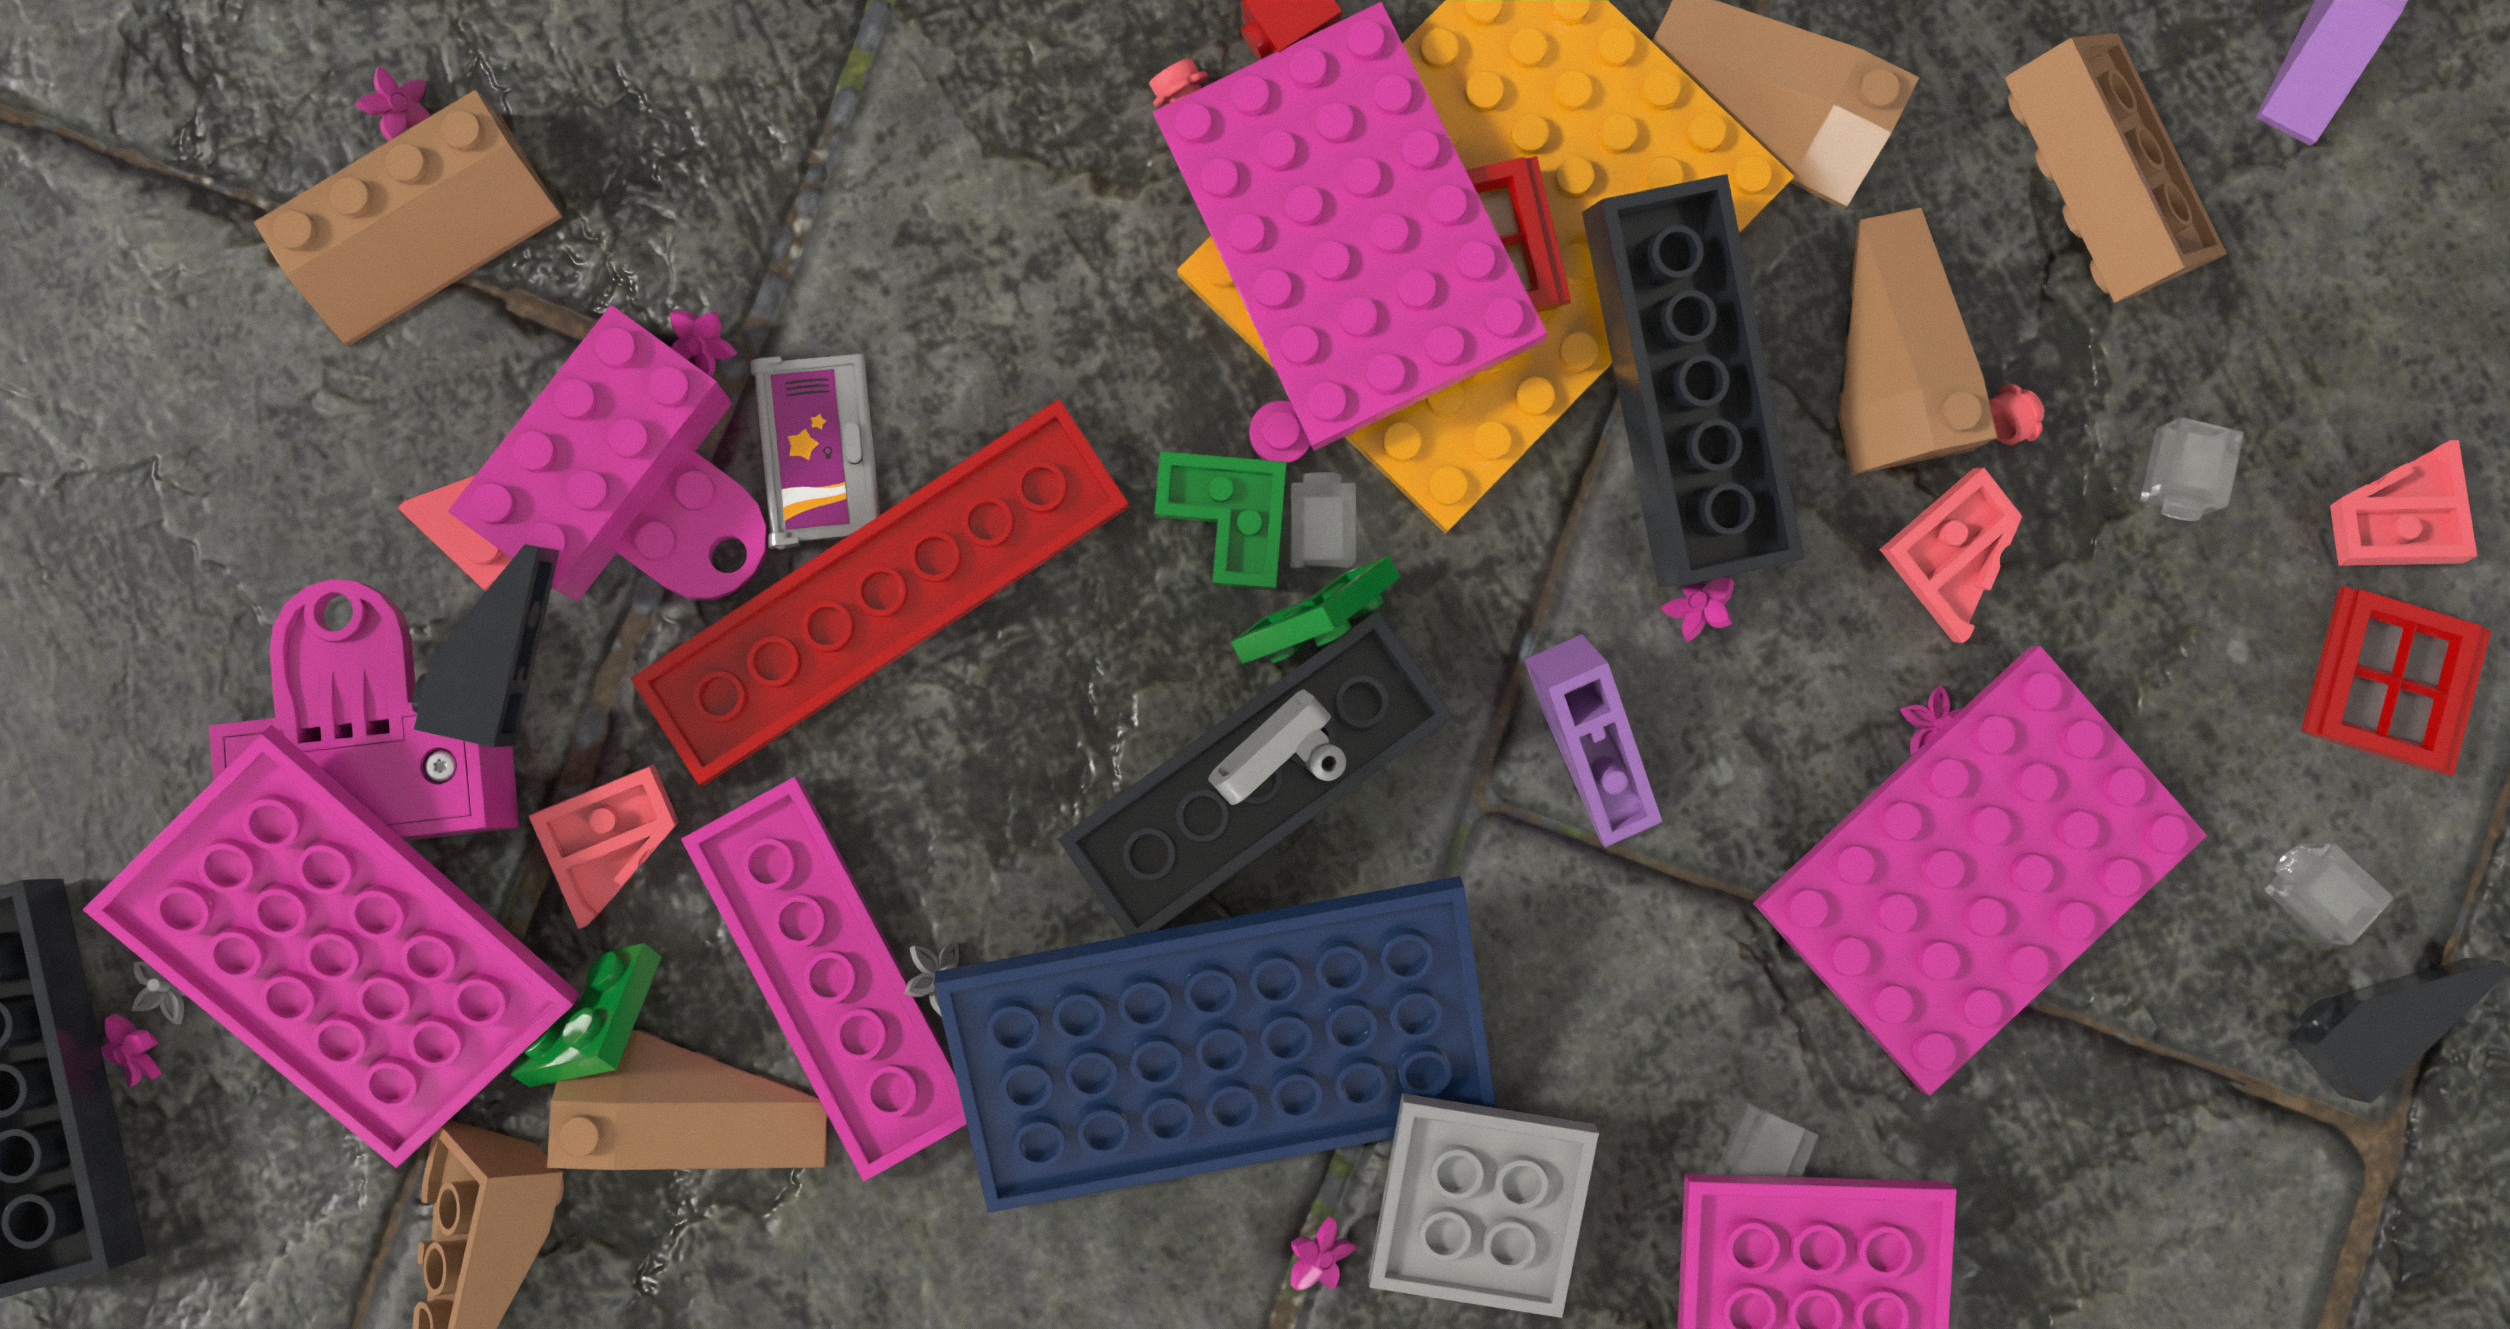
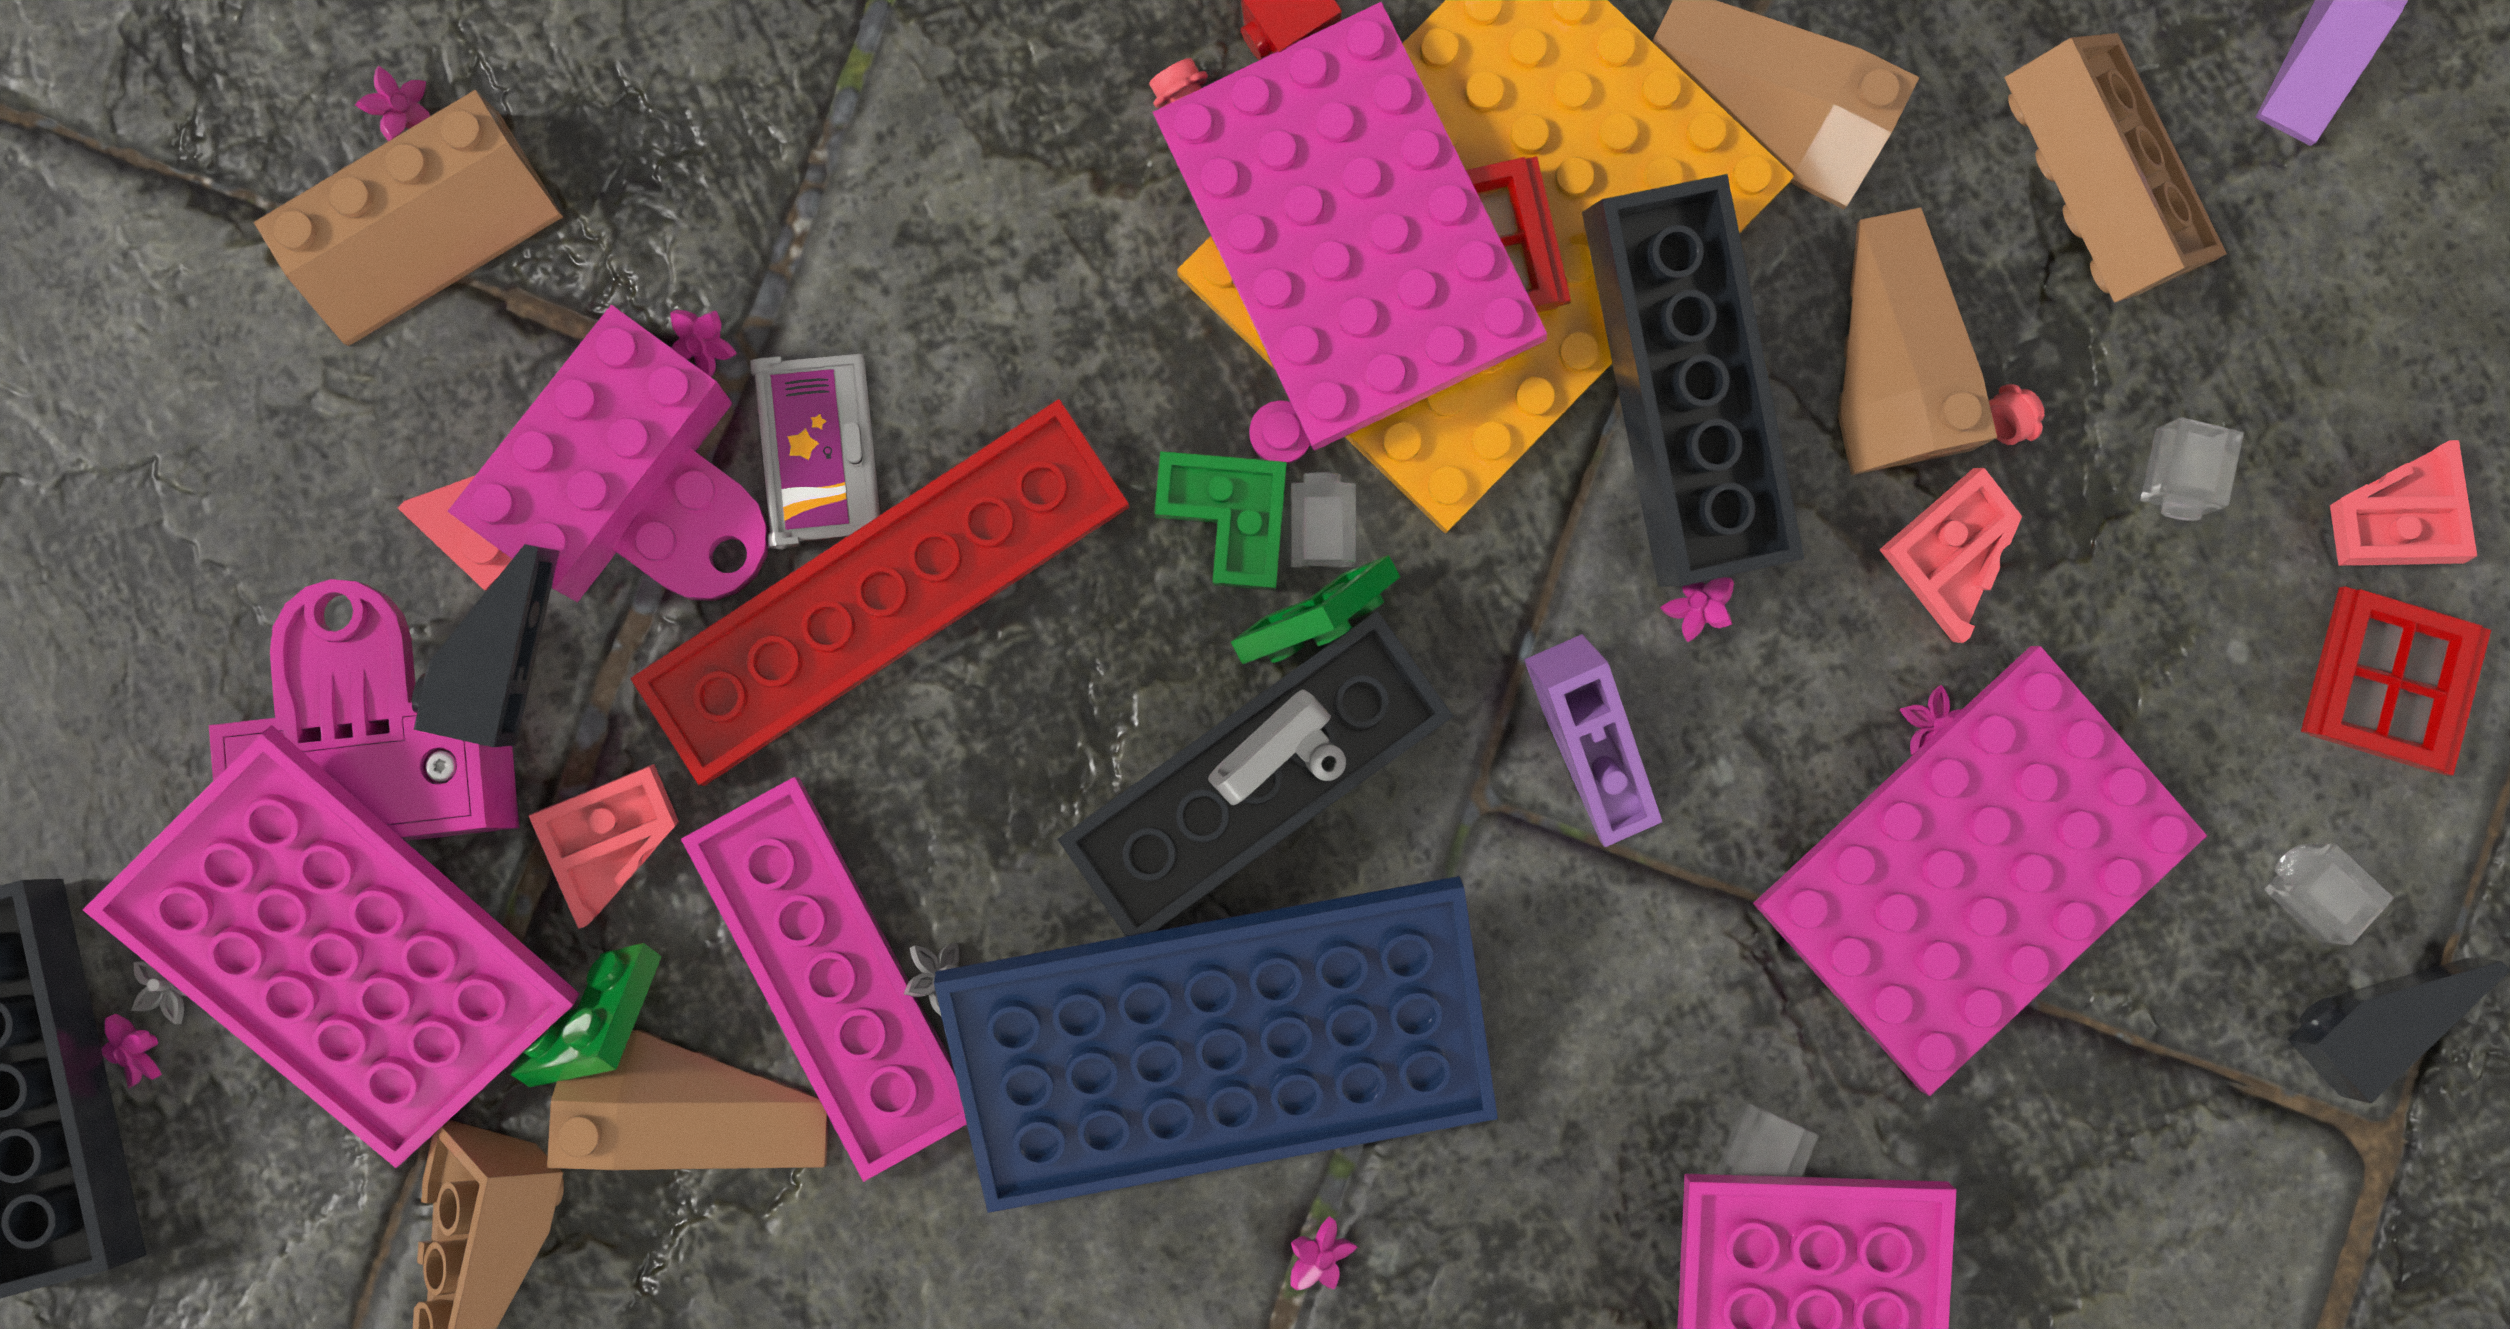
(1482, 1205): light grey plate -> none

